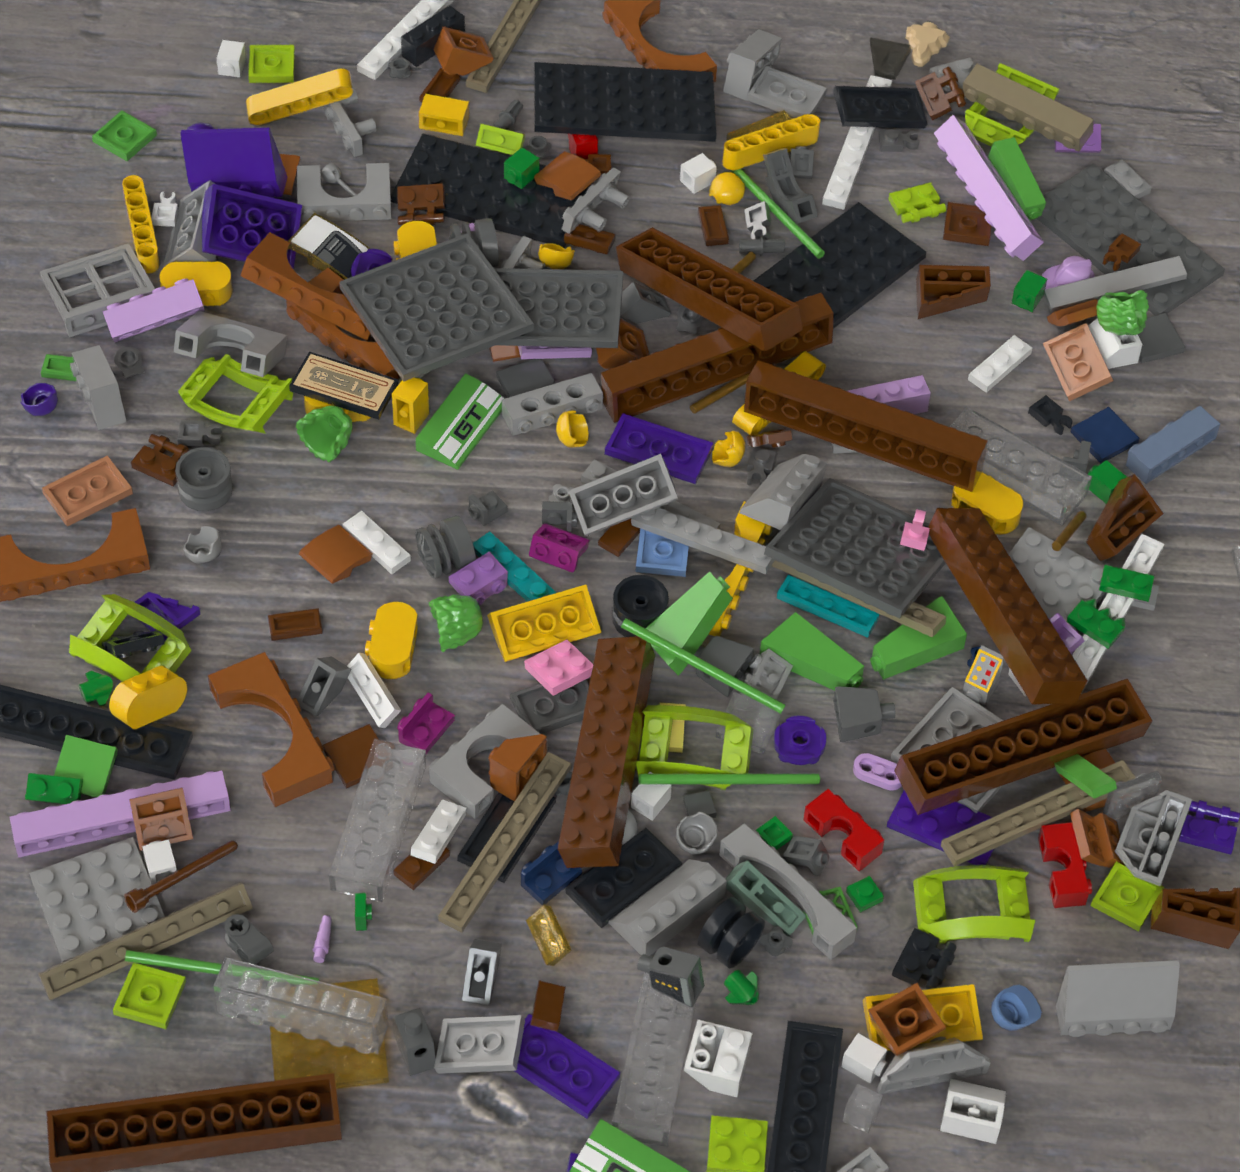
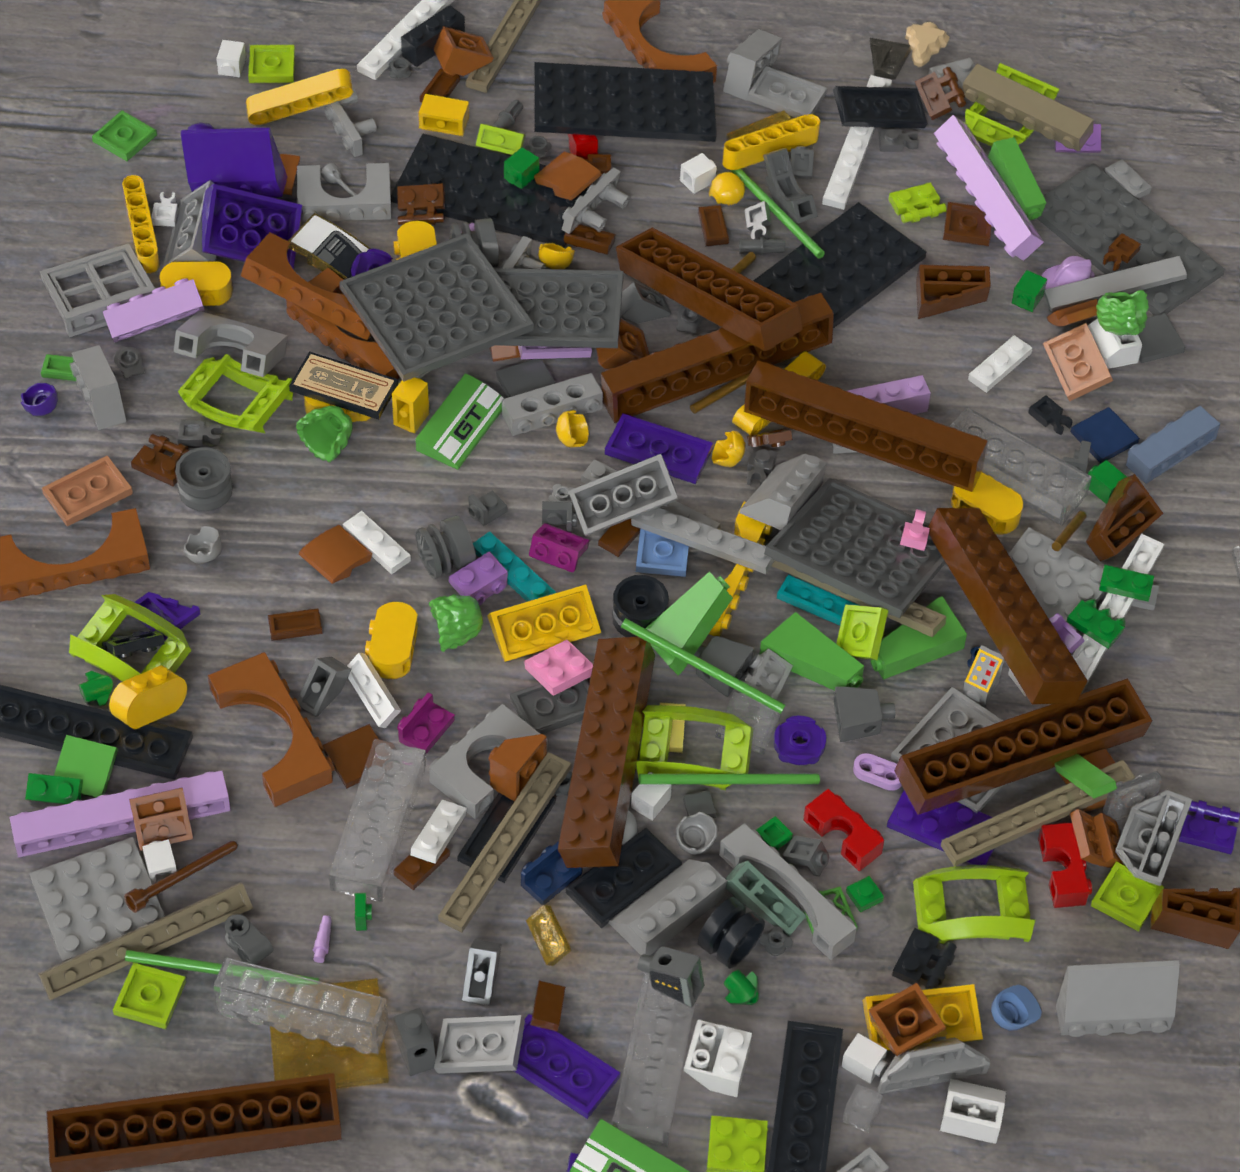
(862, 631): none -> lime plate

